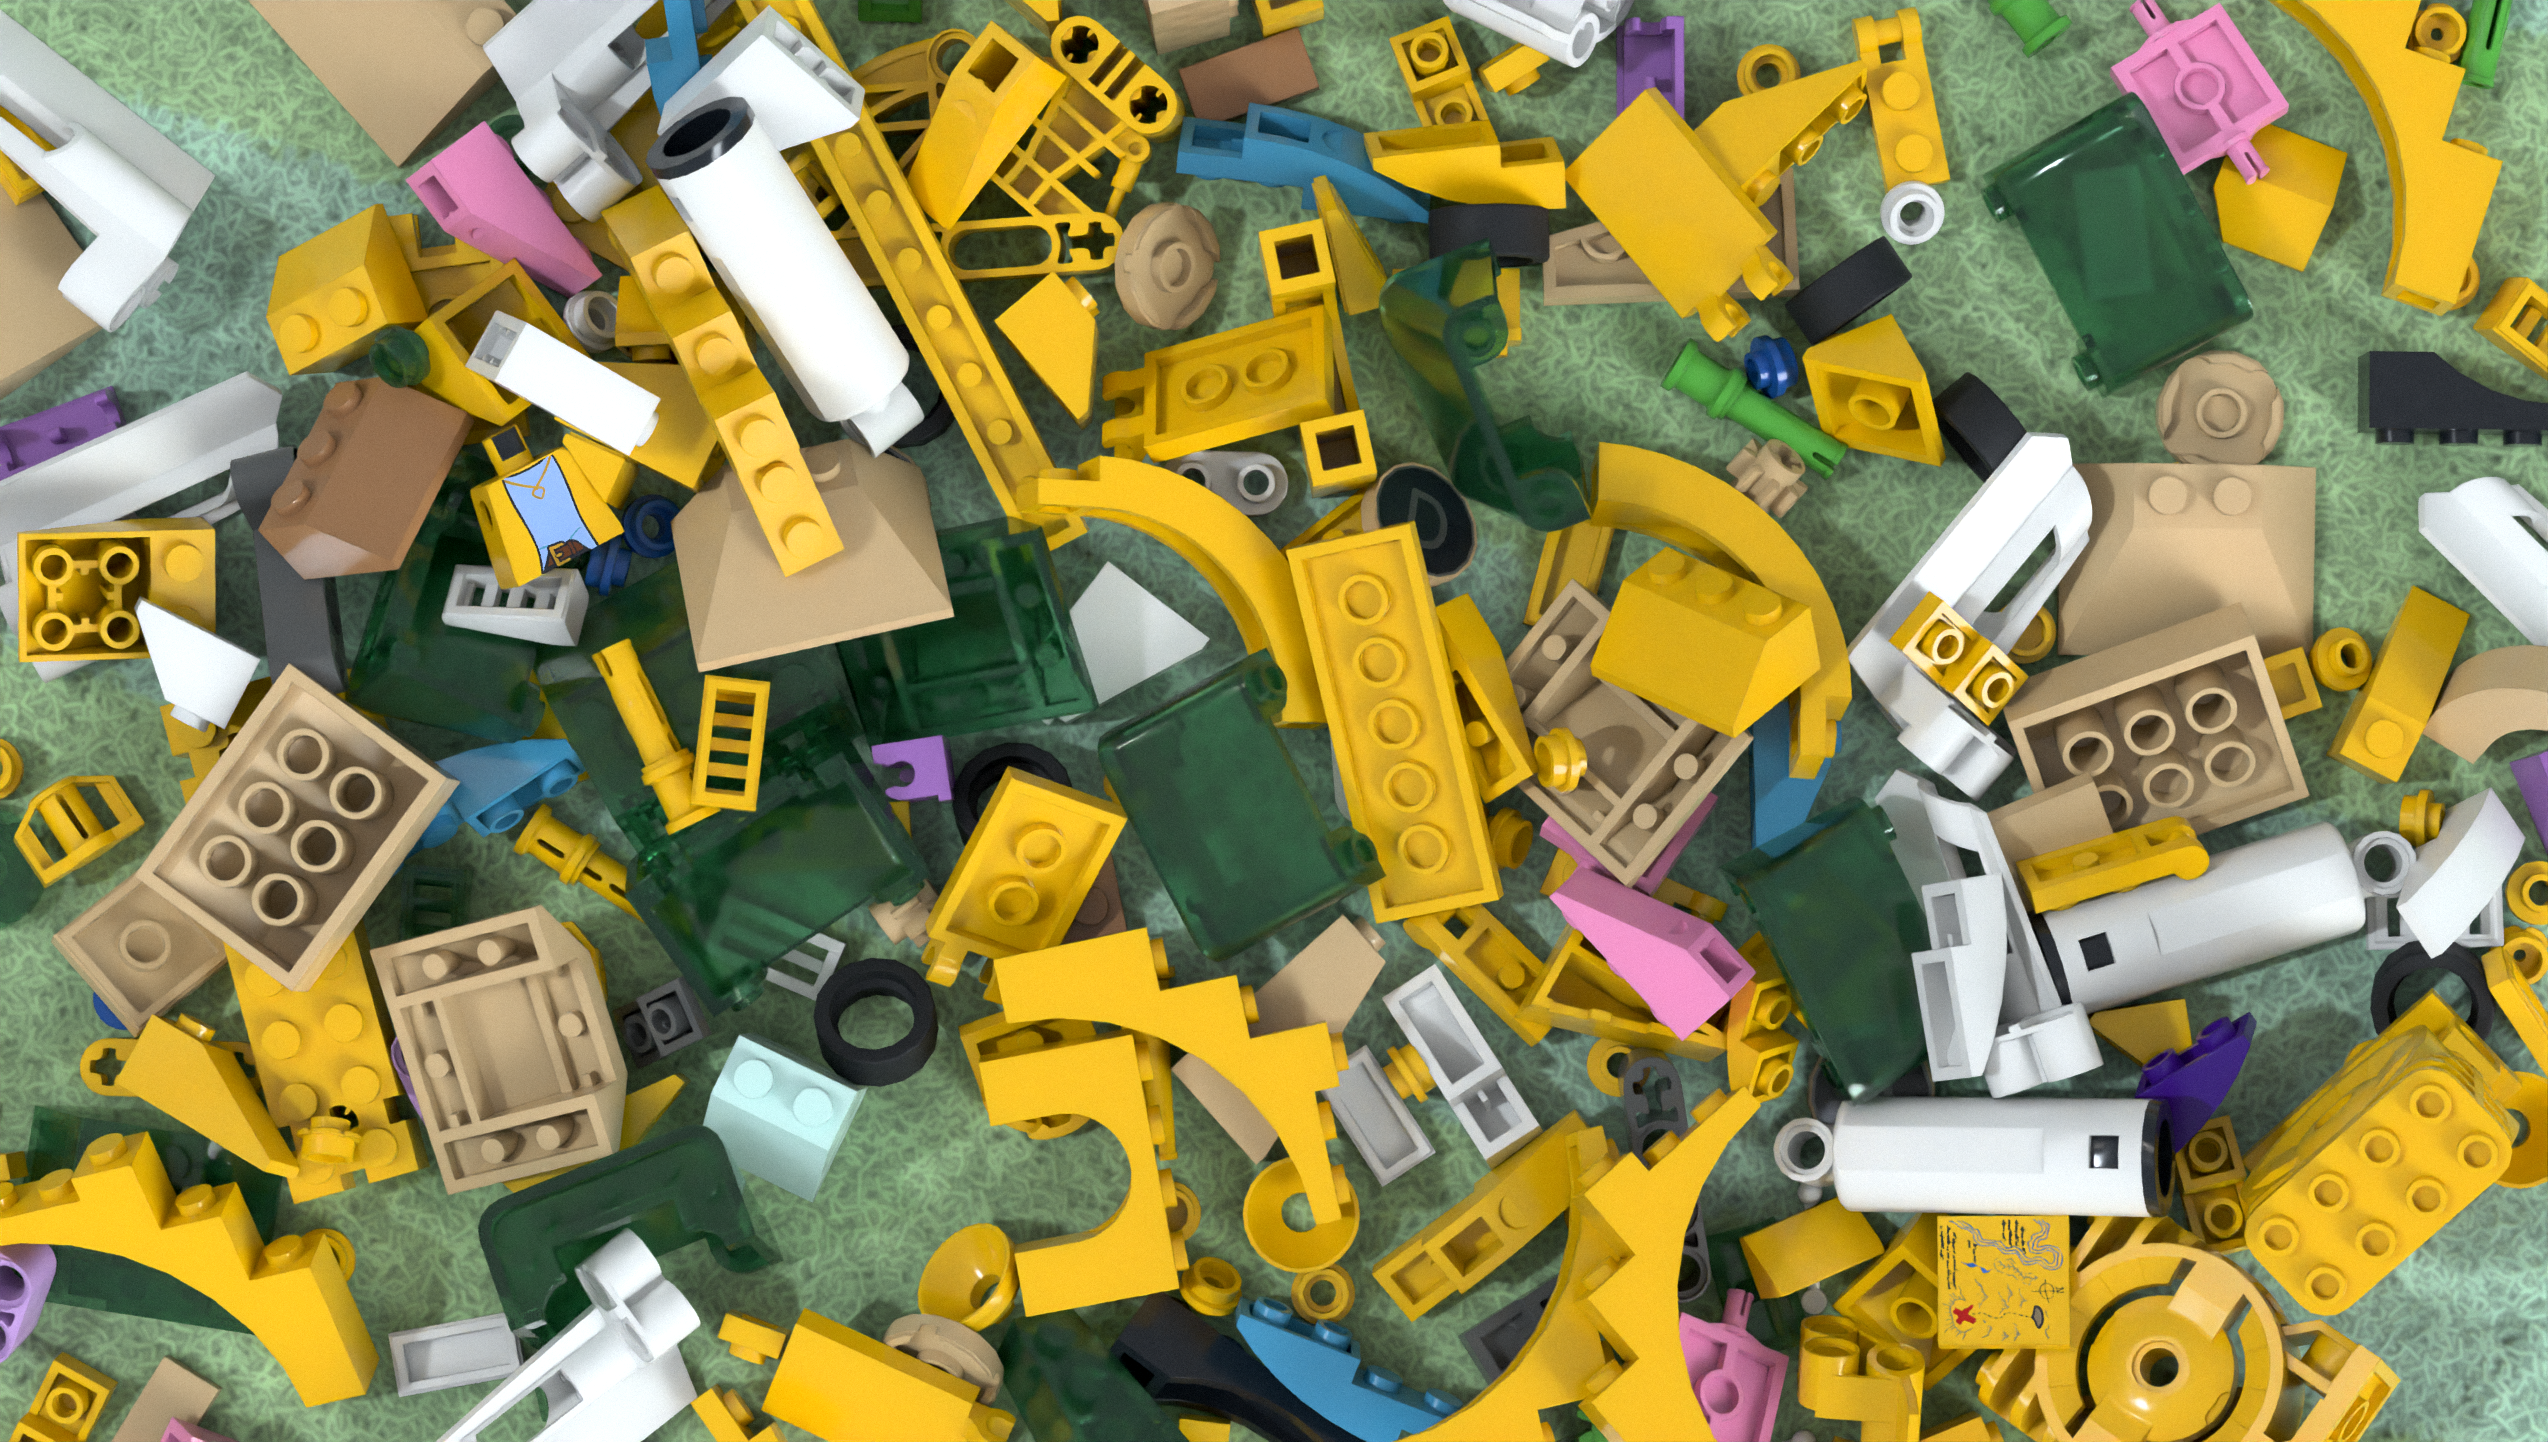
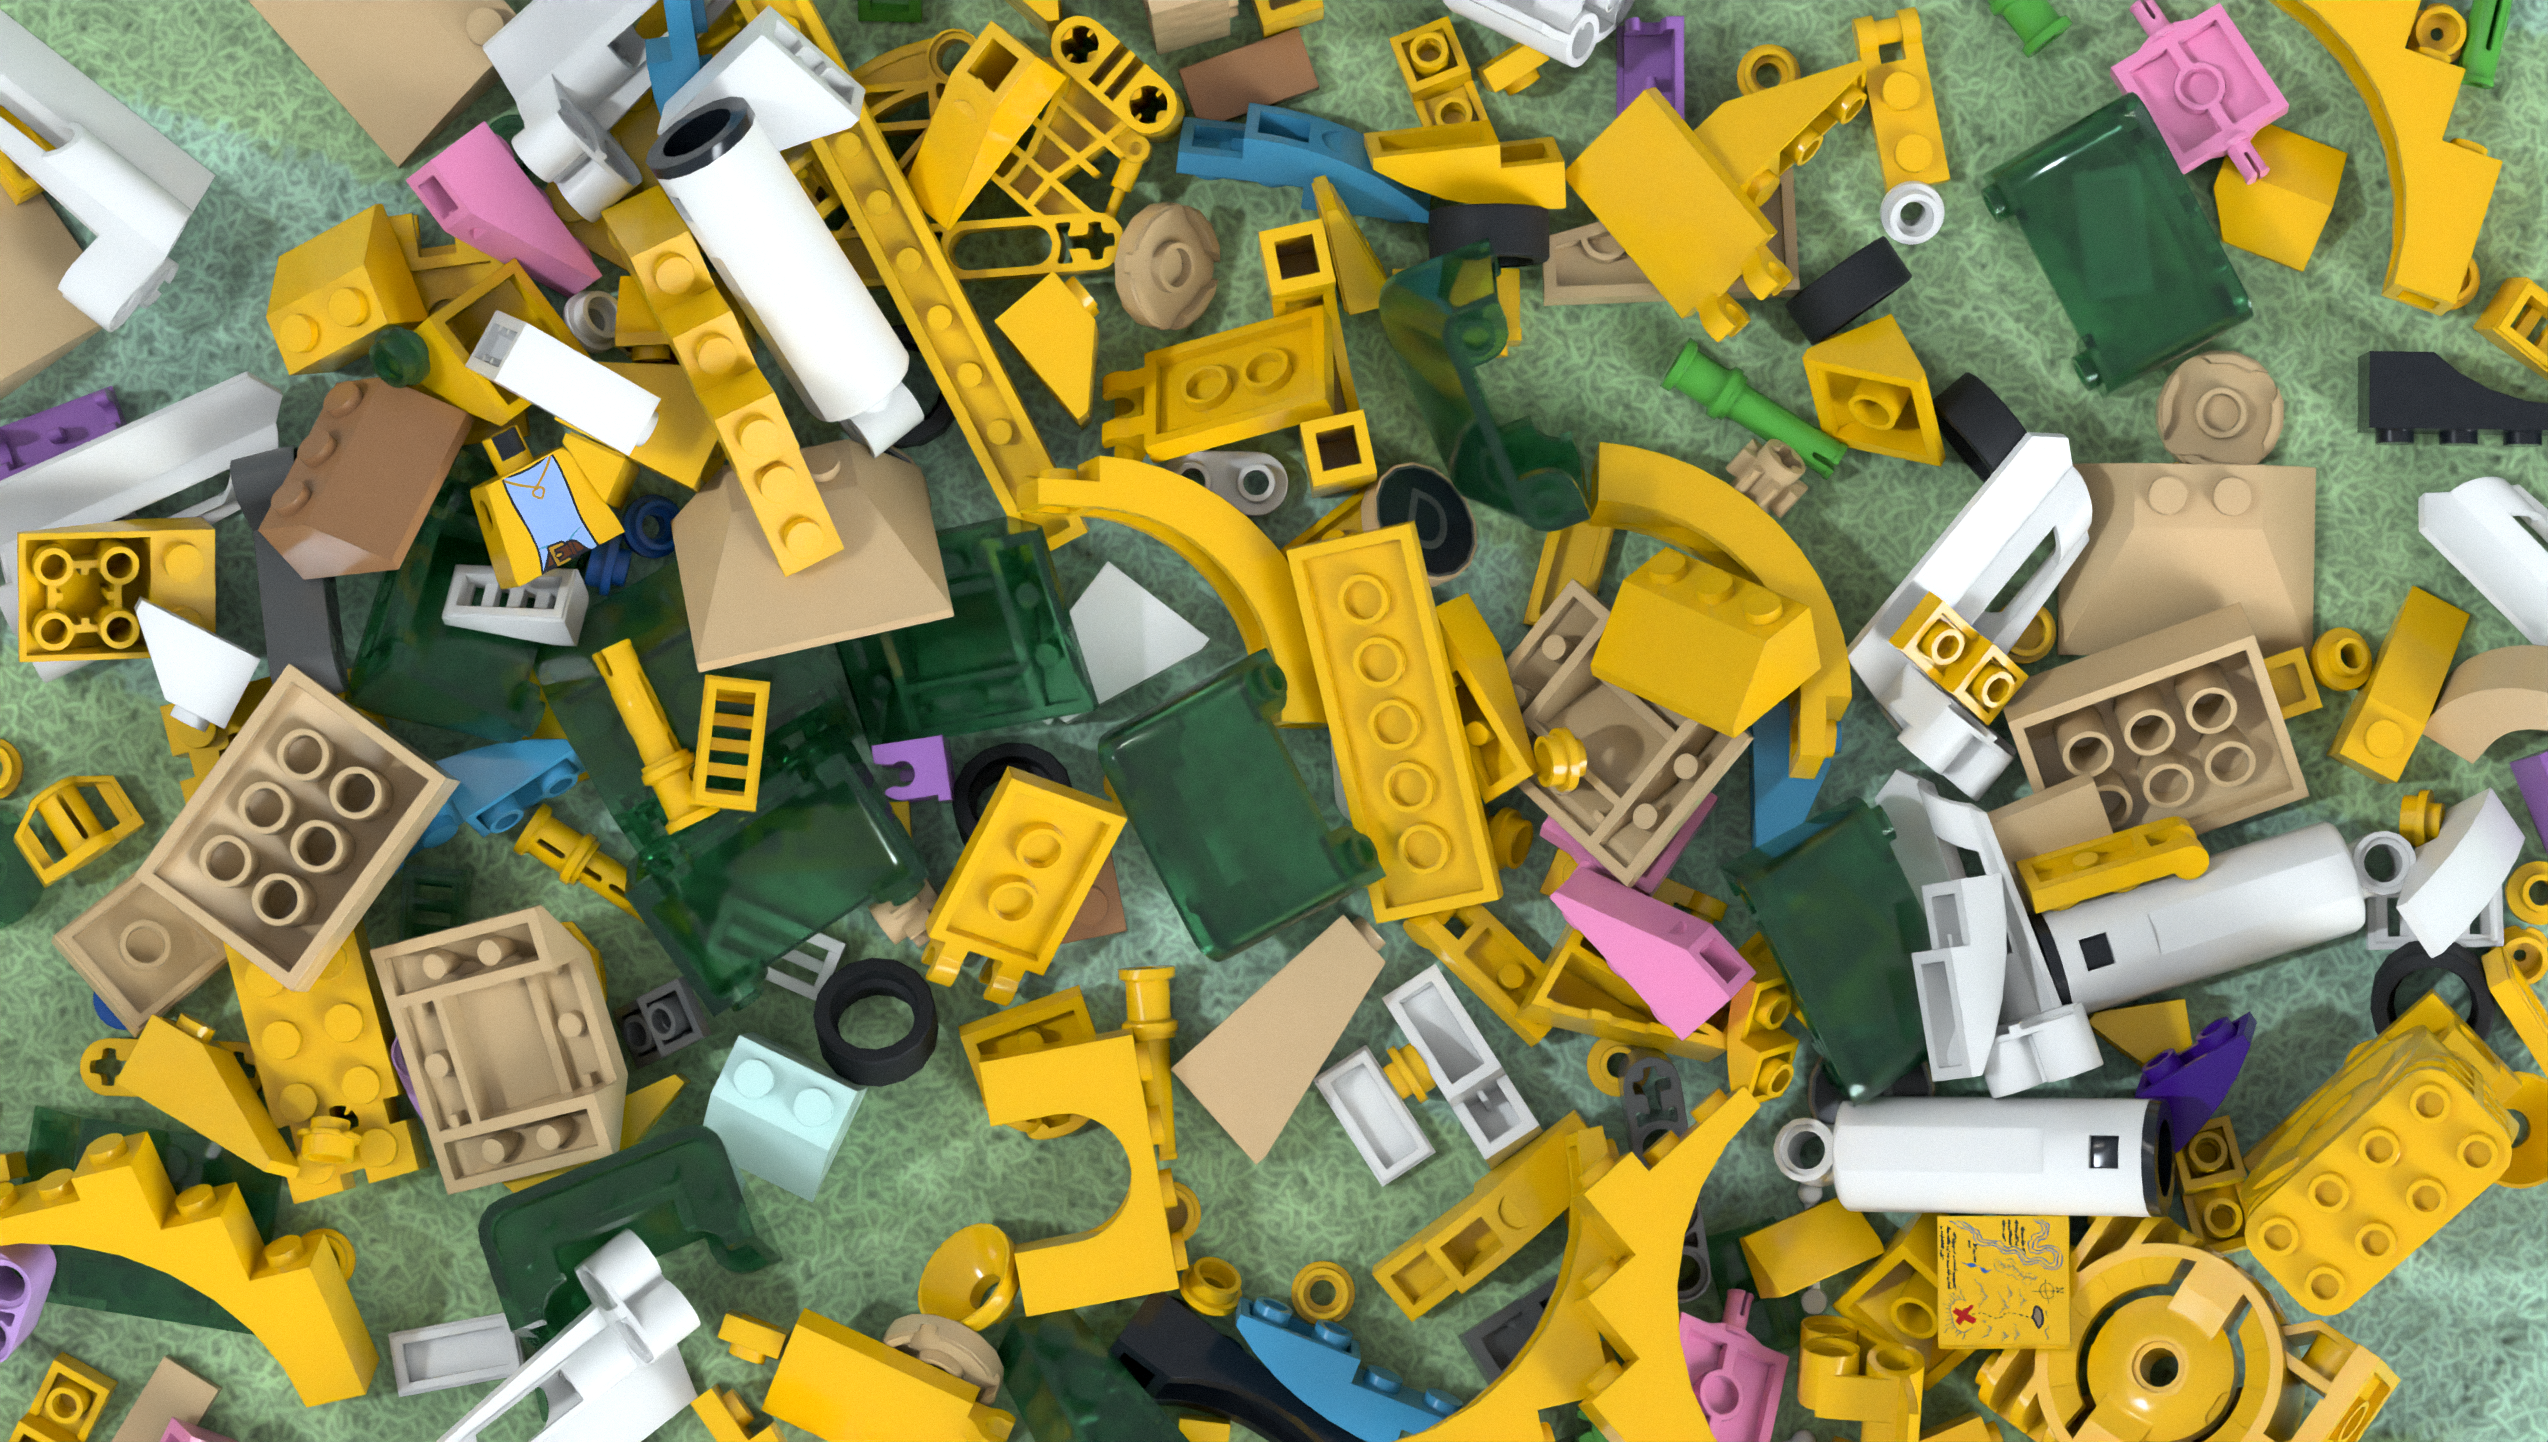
(1278, 1071): yellow arch -> none
(1289, 1248): yellow piece -> none
(1771, 365): blue plate -> none

